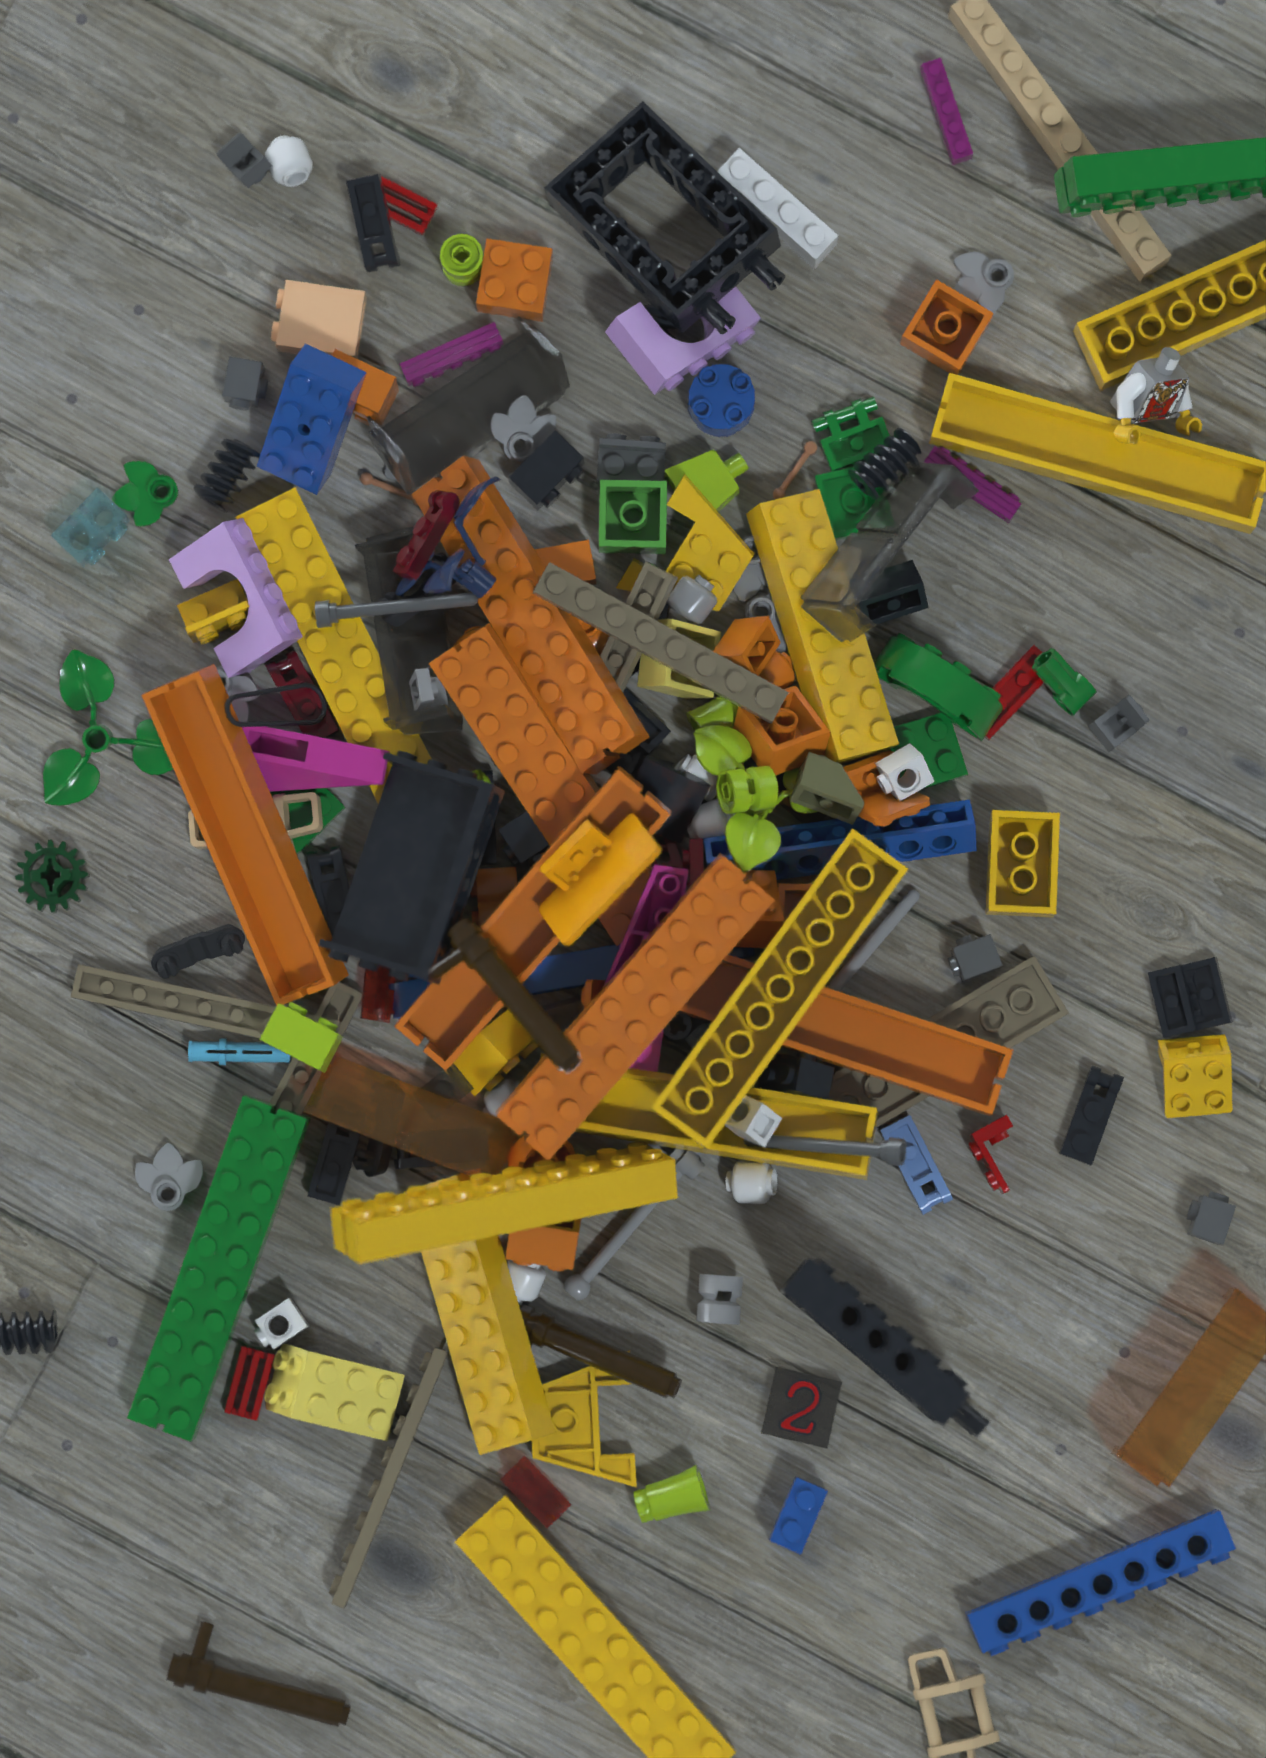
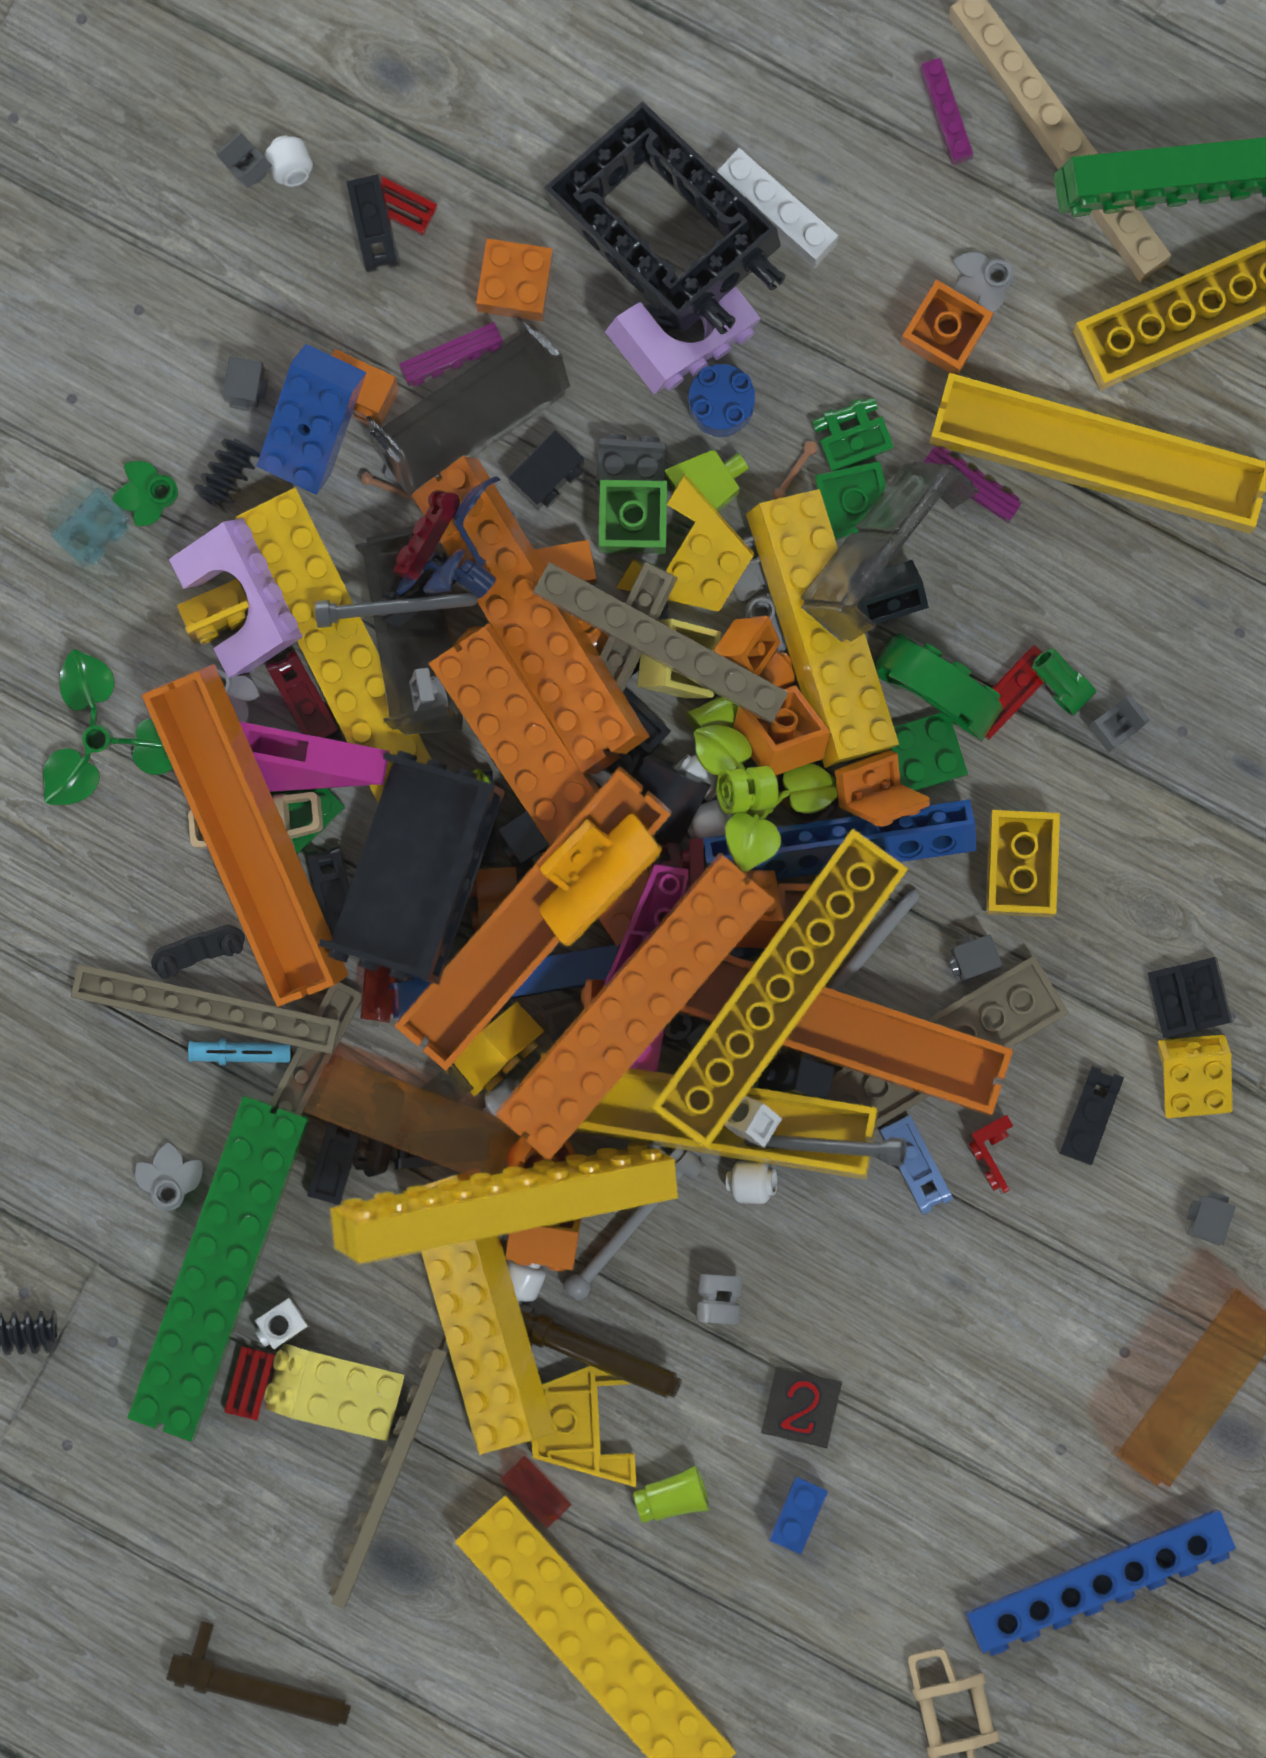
(37, 877): dark green gear -> none
(277, 723): black piece -> none
(302, 1037): lime brick -> none
(319, 317): light nougat brick -> none
(461, 259): lime wheel -> none
(481, 955): dark brown cylinder -> none
(522, 424): light grey plate -> none
(692, 599): light grey head -> none
(826, 789): olive slope -> none
(885, 463): black piece -> none
(915, 778): white brick -> none
(921, 1382): black brick -> none
(1154, 392): torso -> none

